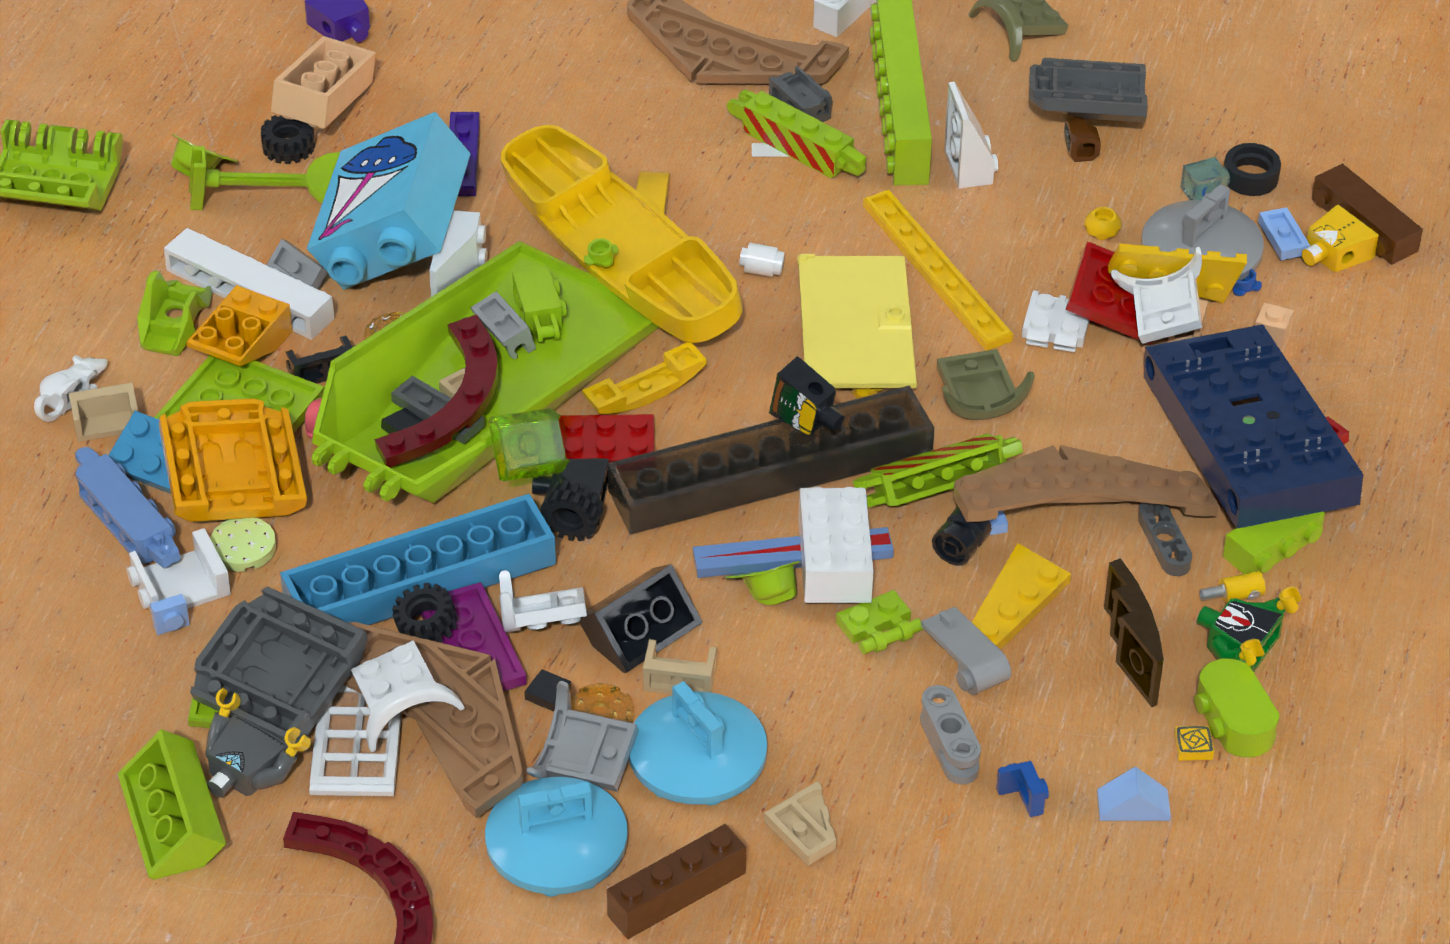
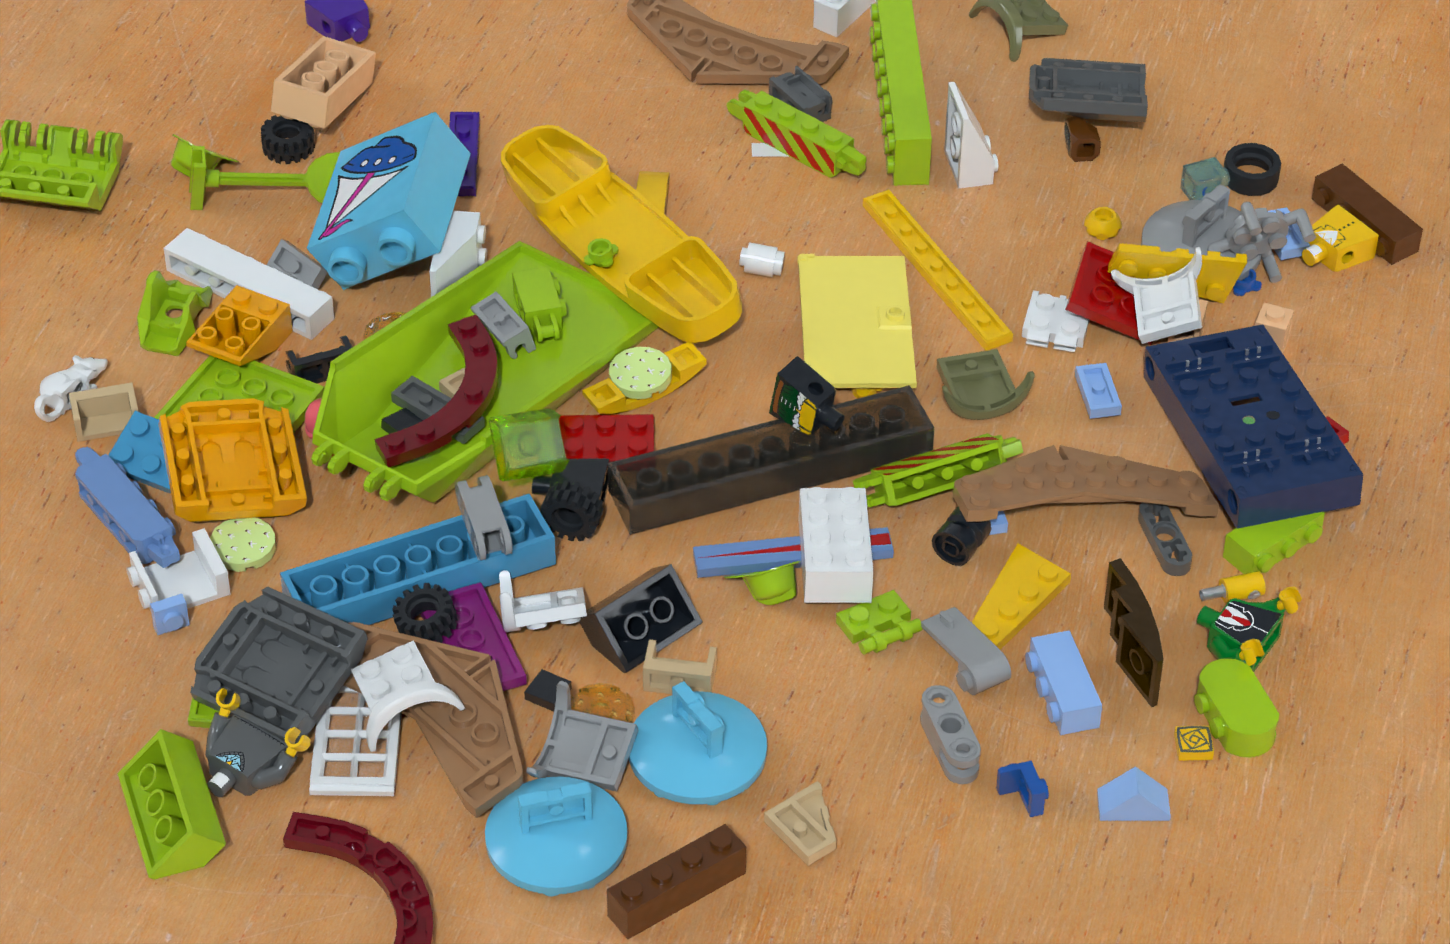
(483, 517): none -> light grey piece
(640, 372): none -> yellowish green tile
(1064, 682): none -> light blue brick
(1098, 390): none -> light blue plate
(1260, 232): none -> light grey plate

